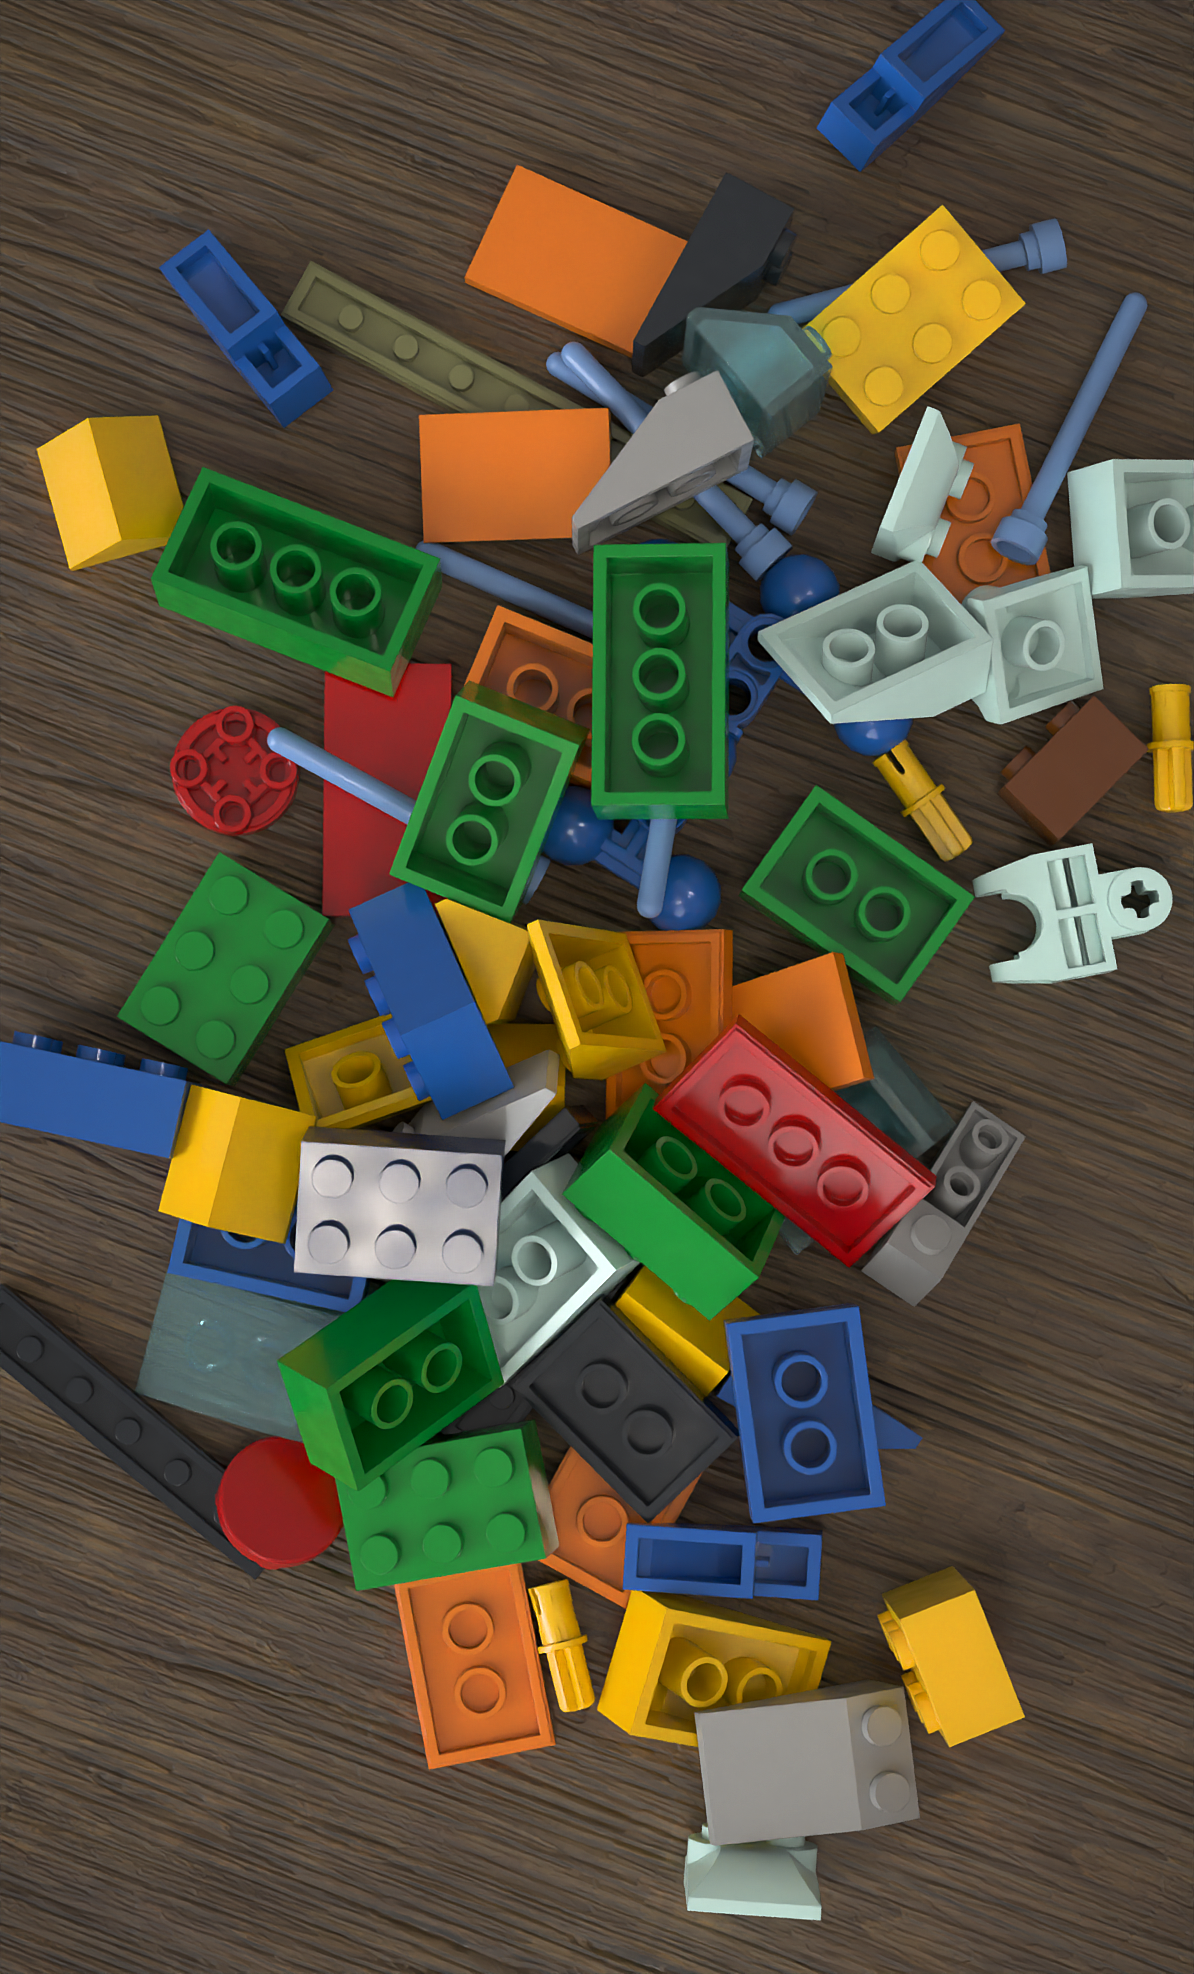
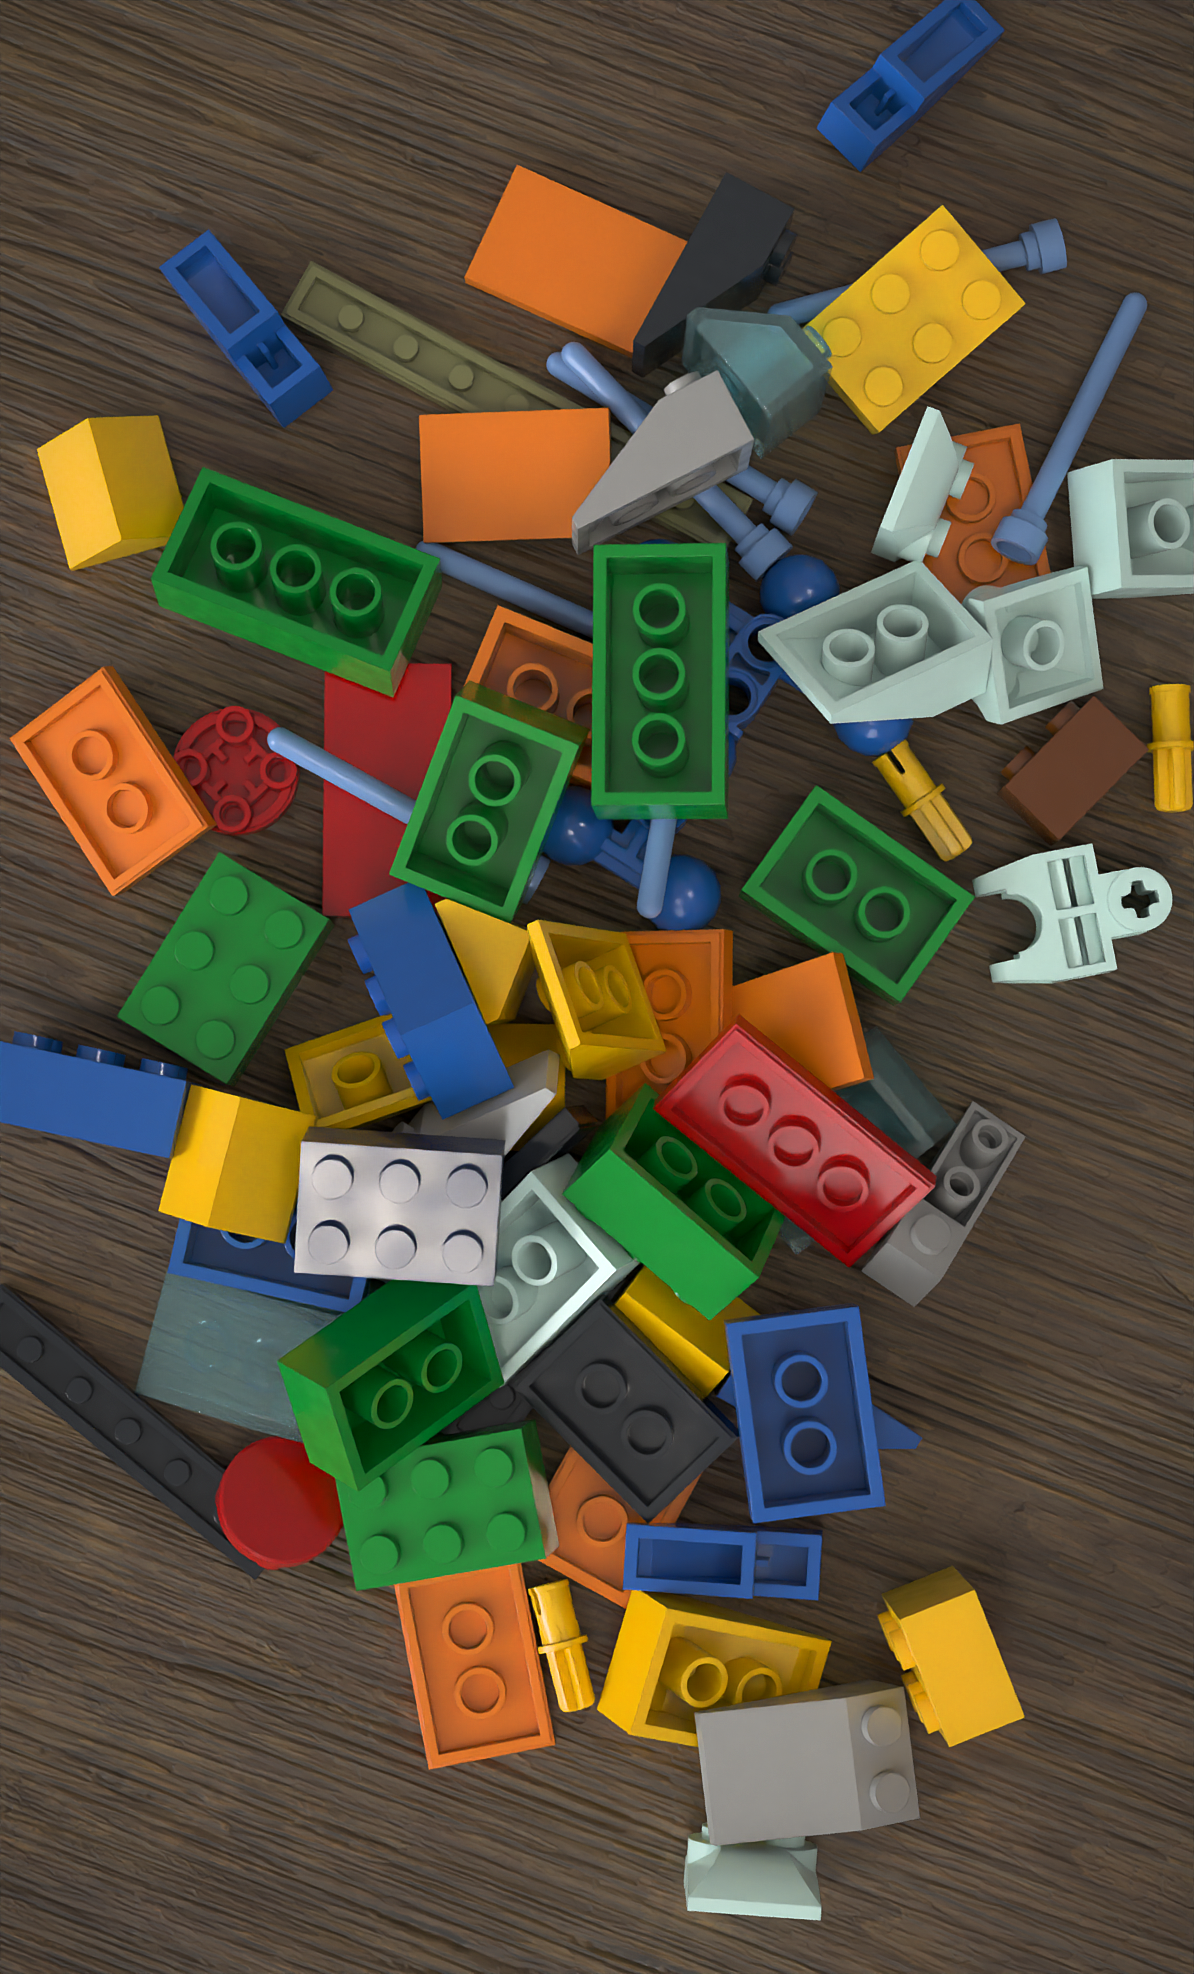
(112, 781): none -> orange tile

